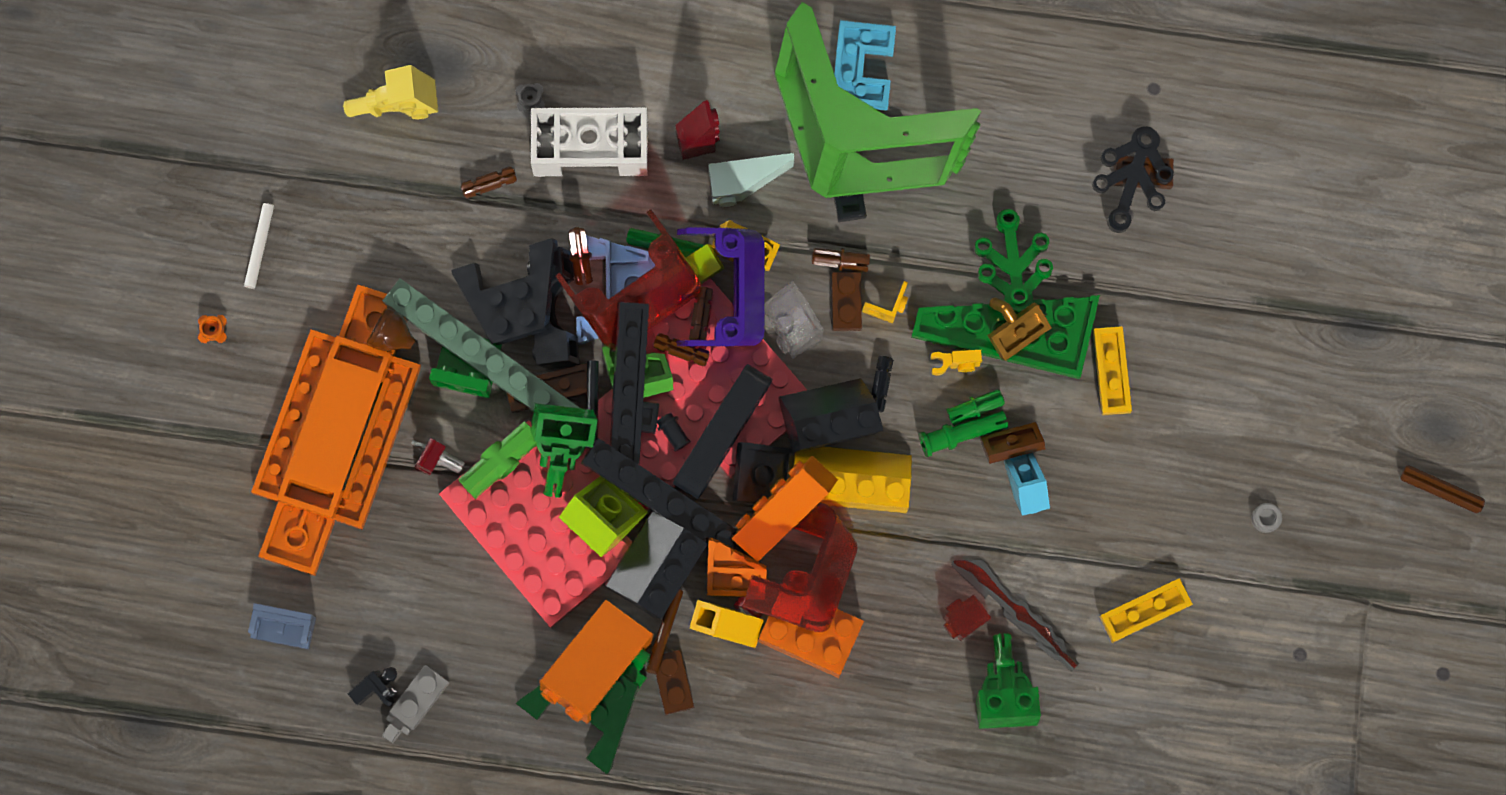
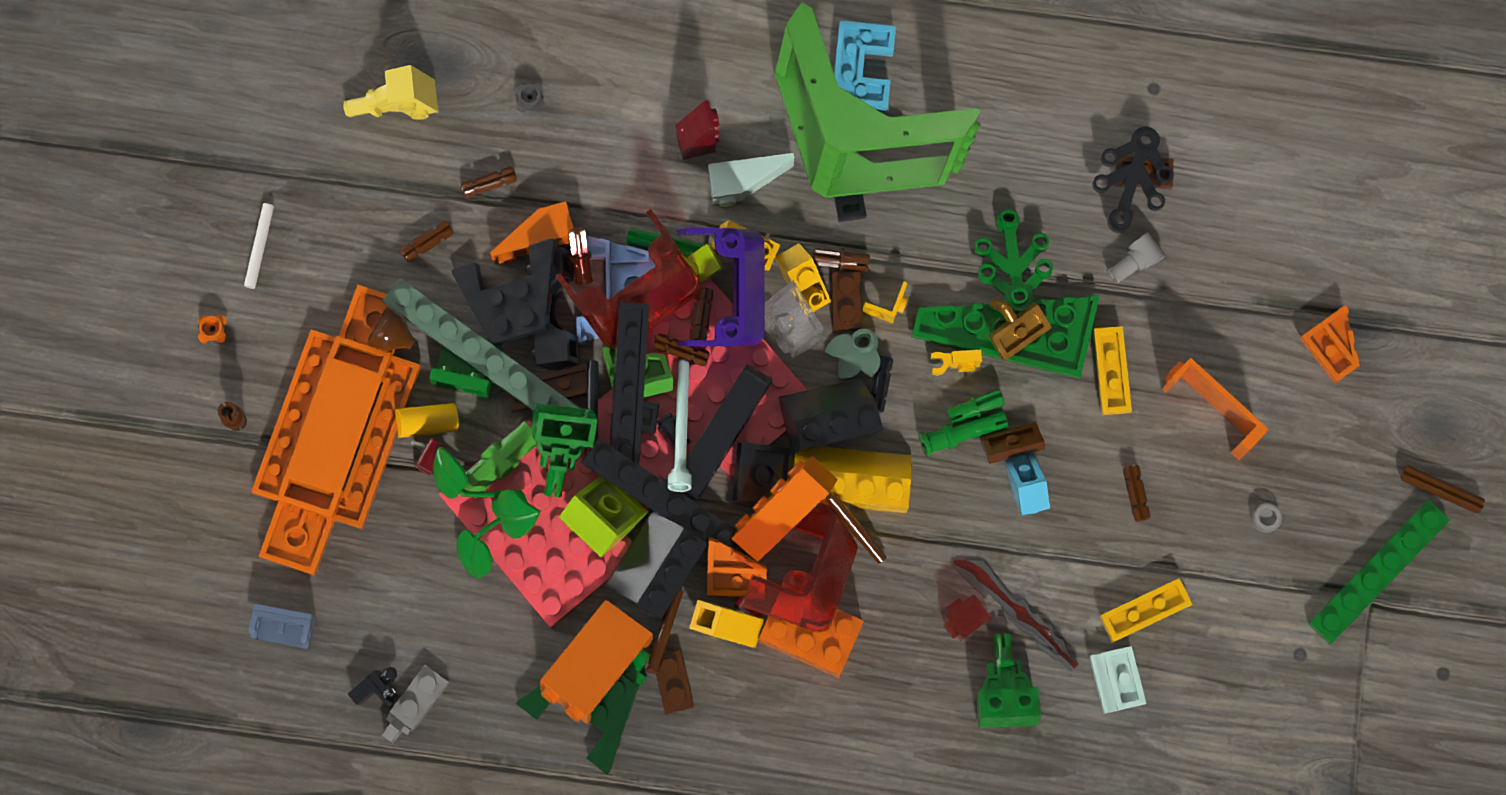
(232, 416): none -> reddish brown pin
(426, 241): none -> reddish brown axle
(427, 420): none -> yellow brick
(509, 506): none -> green plant
(543, 224): none -> orange slope
(619, 141): white plate -> none
(679, 478): none -> light aqua piece
(799, 266): none -> yellow slope
(853, 357): none -> sand green plate
(855, 527): none -> reddish brown bar
(1117, 680): none -> light aqua plate
(1136, 493): none -> reddish brown axle
(1142, 255): none -> light grey pin
(1221, 401): none -> orange panel
(1333, 345): none -> orange wing
(1378, 572): none -> green plate

